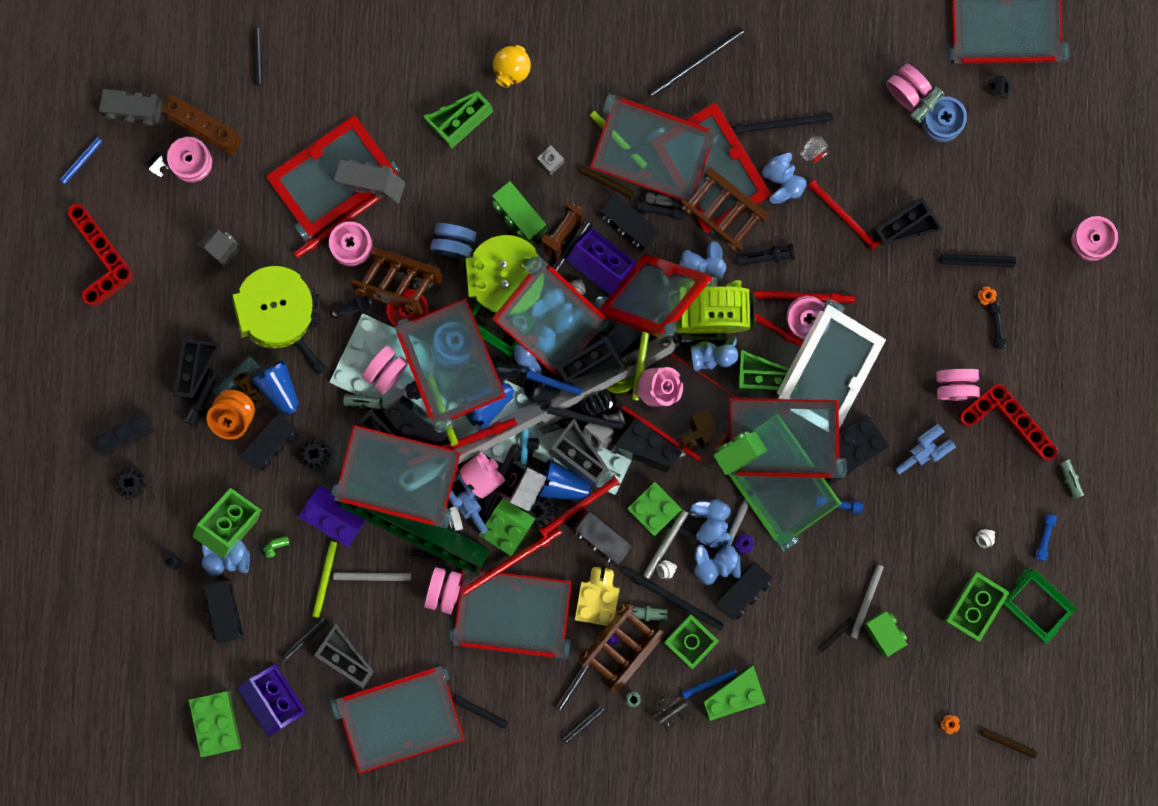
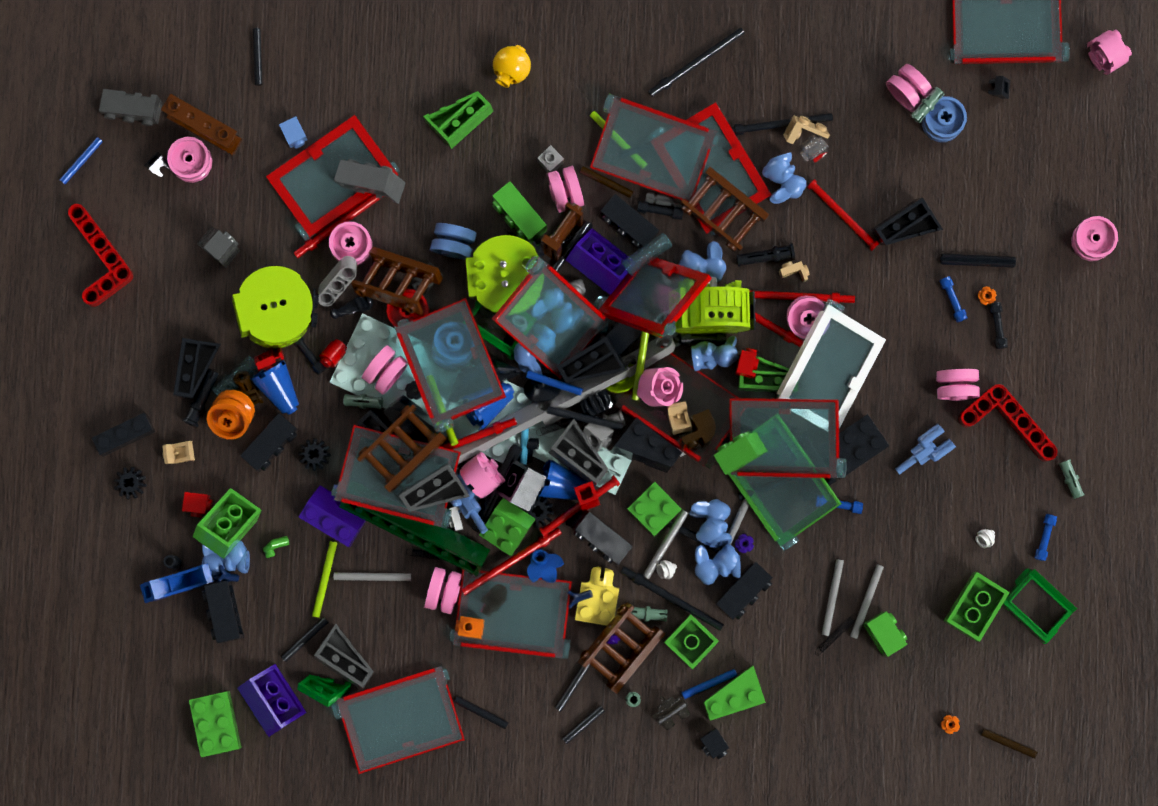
(176, 583): none -> blue arch
(178, 452): none -> tan bracket
(196, 504): none -> red brick
(225, 576): none -> dark blue bar
(267, 359): none -> red plate
(293, 132): none -> medium blue brick
(323, 689): none -> green wing
(333, 353): none -> red brick
(337, 281): none -> light grey beam
(420, 453): none -> reddish brown fence
(434, 489): none -> dark grey wedge
(470, 627): none -> orange brick
(494, 600): none -> clear smoke hips
(544, 569): none -> blue plate
(565, 189): none -> bright pink wheel
(577, 597): none -> dark blue bar
(587, 496): none -> red brick
(664, 244): none -> clear light blue piece
(679, 418): none -> tan bracket
(714, 744): none -> black brick
(747, 363): none -> red brick
(790, 269): none -> tan bracket
(795, 127): none -> tan bracket
(832, 597): none -> light grey bar
(947, 283): none -> blue bar
(1108, 51): none -> bright pink brick

